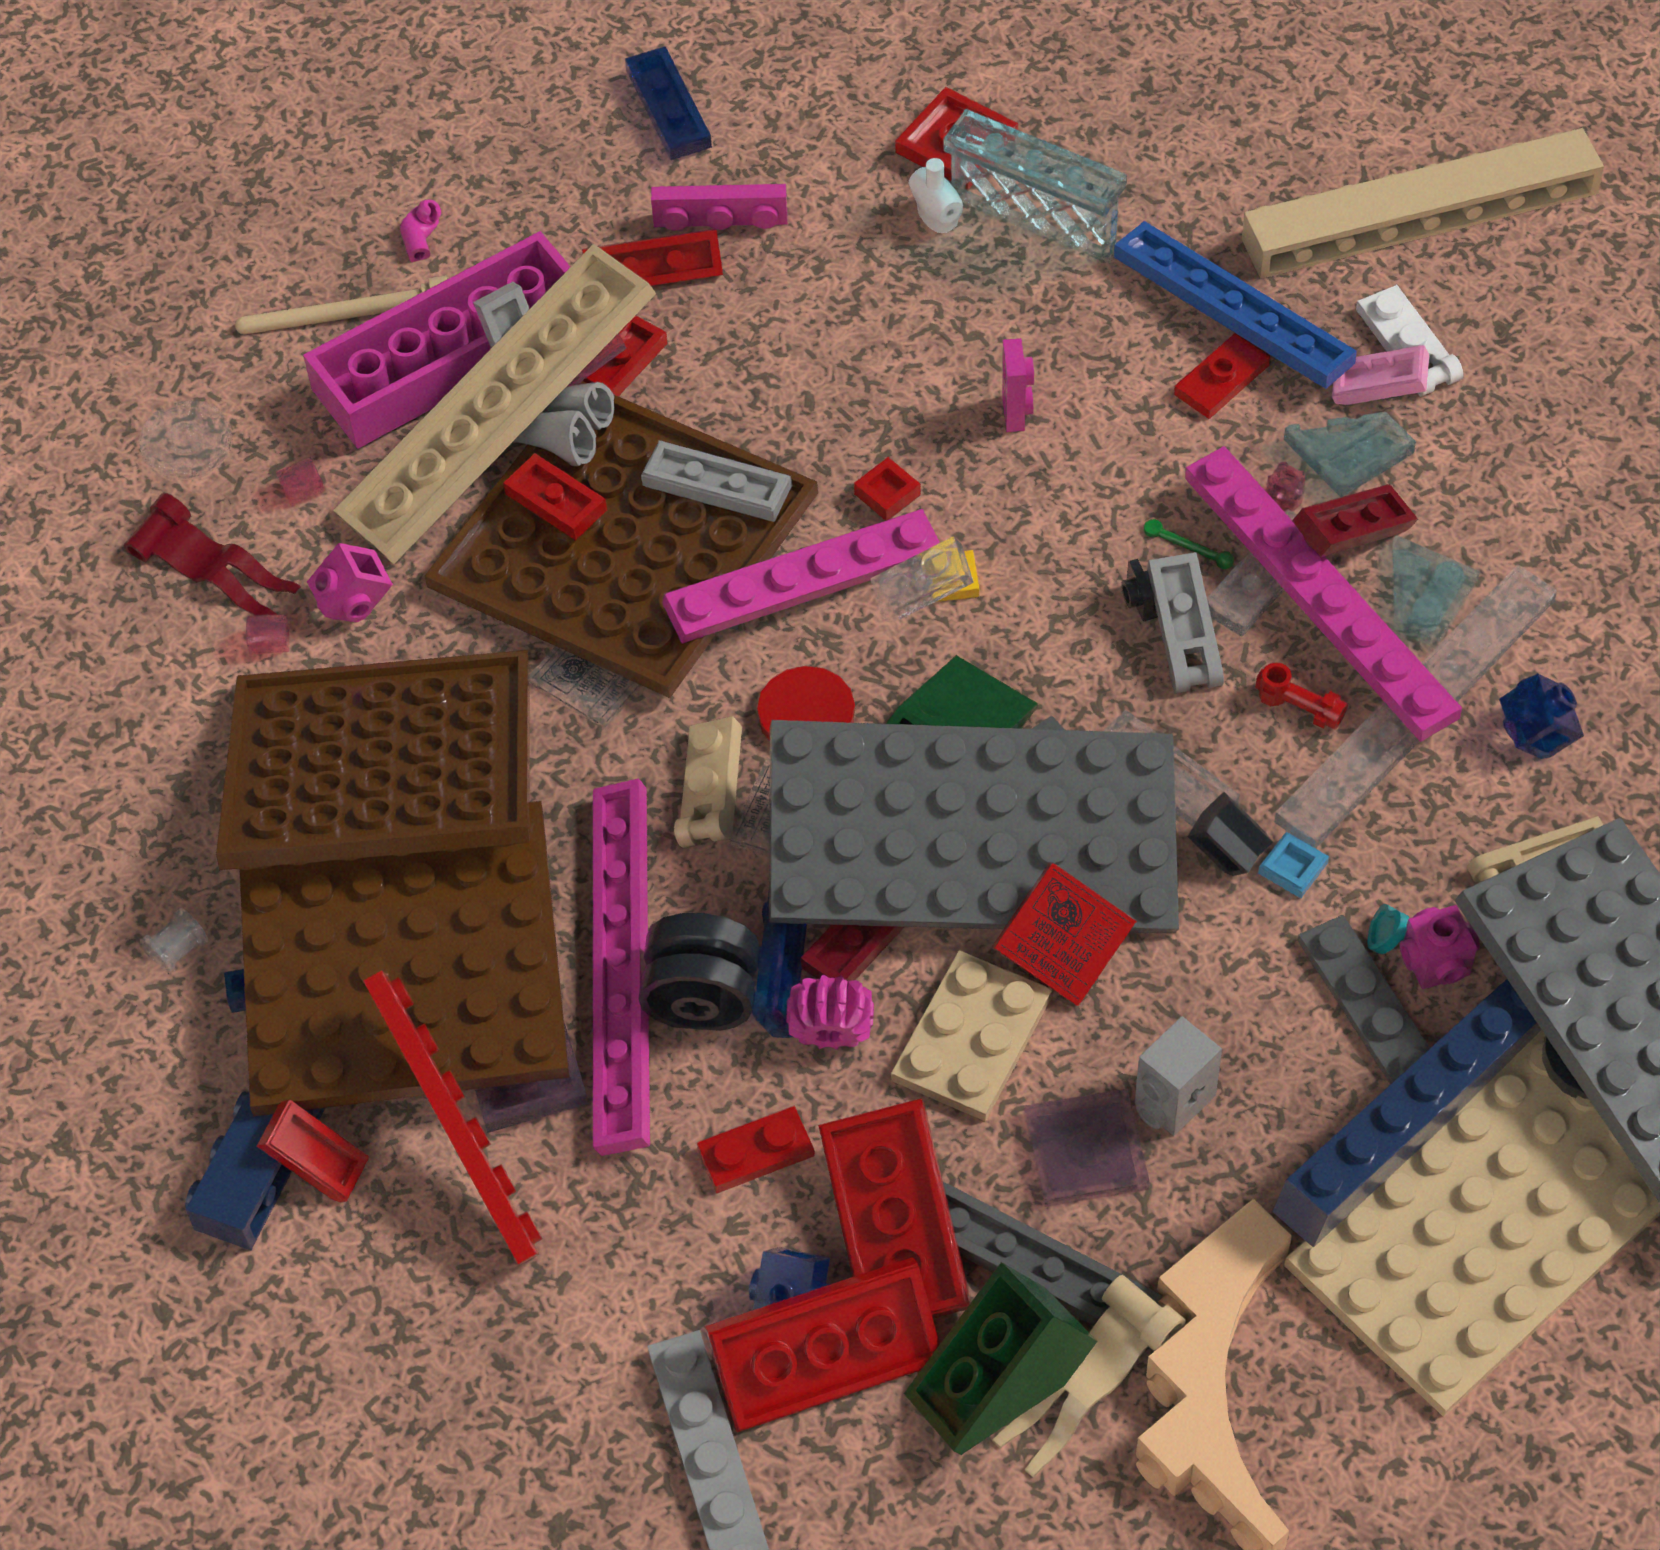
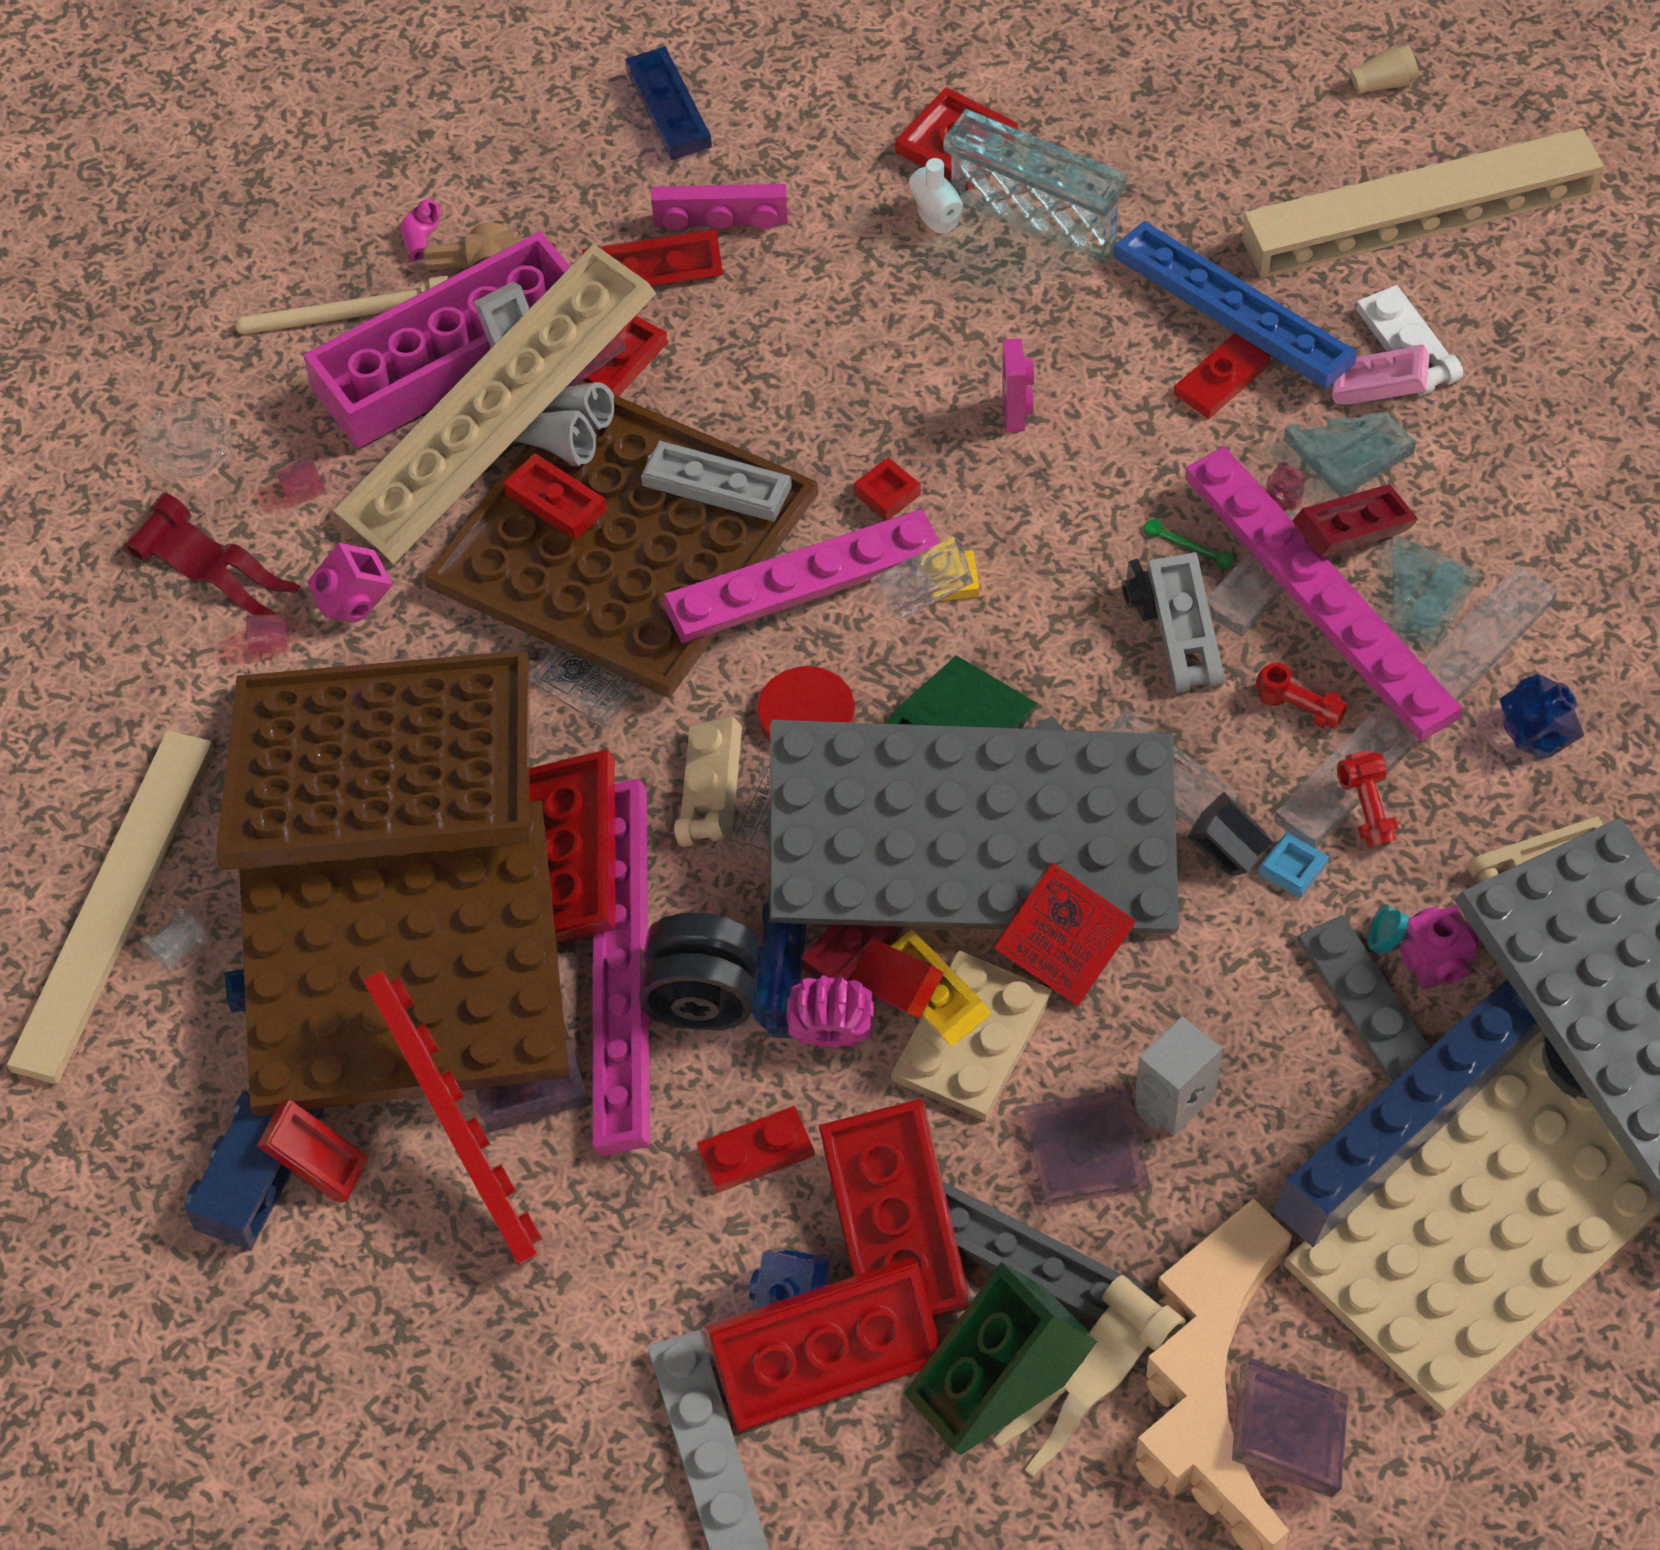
(110, 908): none -> tan tile
(480, 244): none -> medium nougat axle
(579, 840): none -> red tile
(897, 978): none -> red tile
(953, 1006): none -> yellow plate
(1290, 1427): none -> clear purple tile
(1362, 772): none -> red bar
(1387, 70): none -> tan cone

